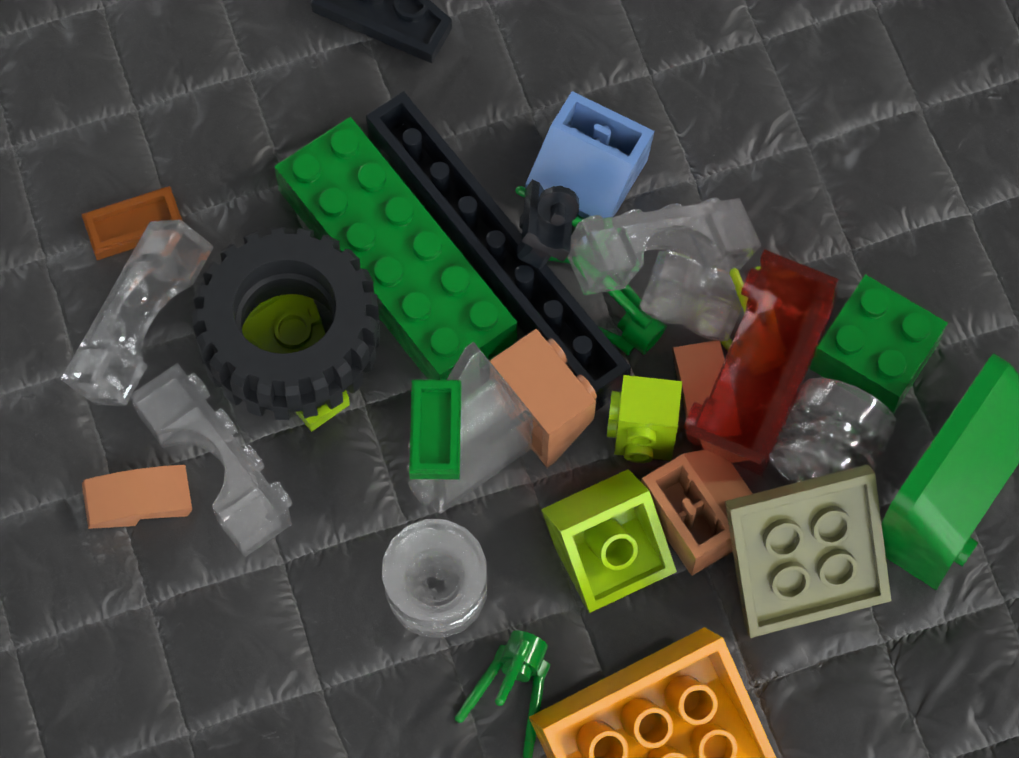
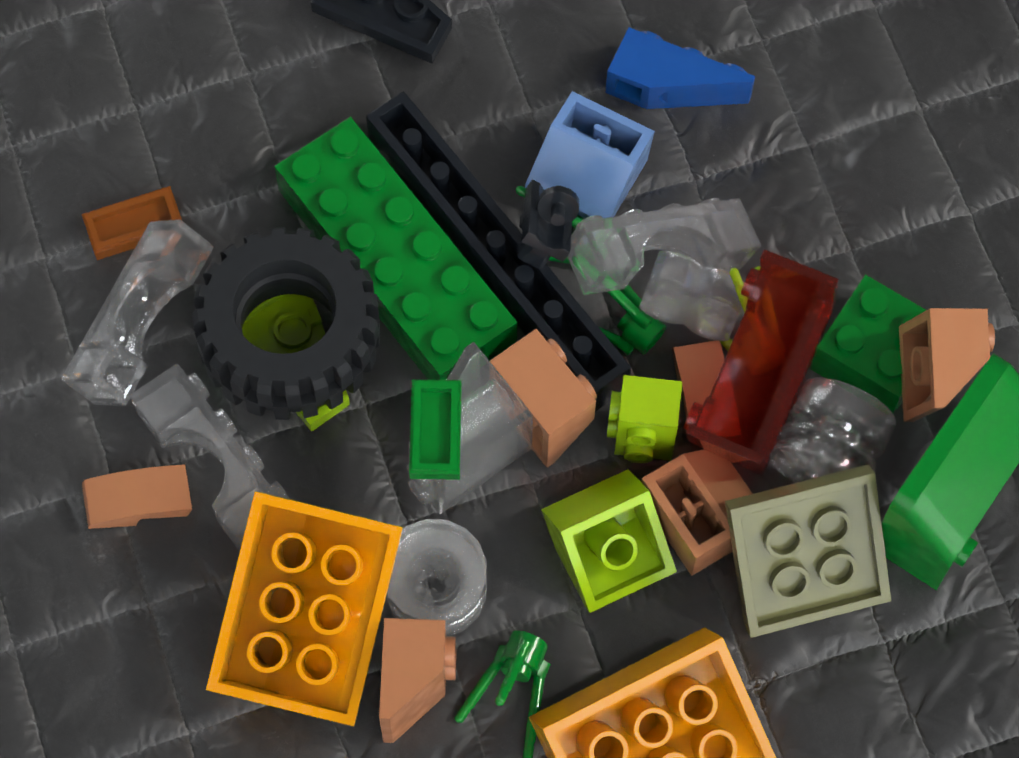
(304, 608): none -> light orange slope
(413, 672): none -> nougat slope
(668, 76): none -> blue slope
(941, 356): none -> nougat slope

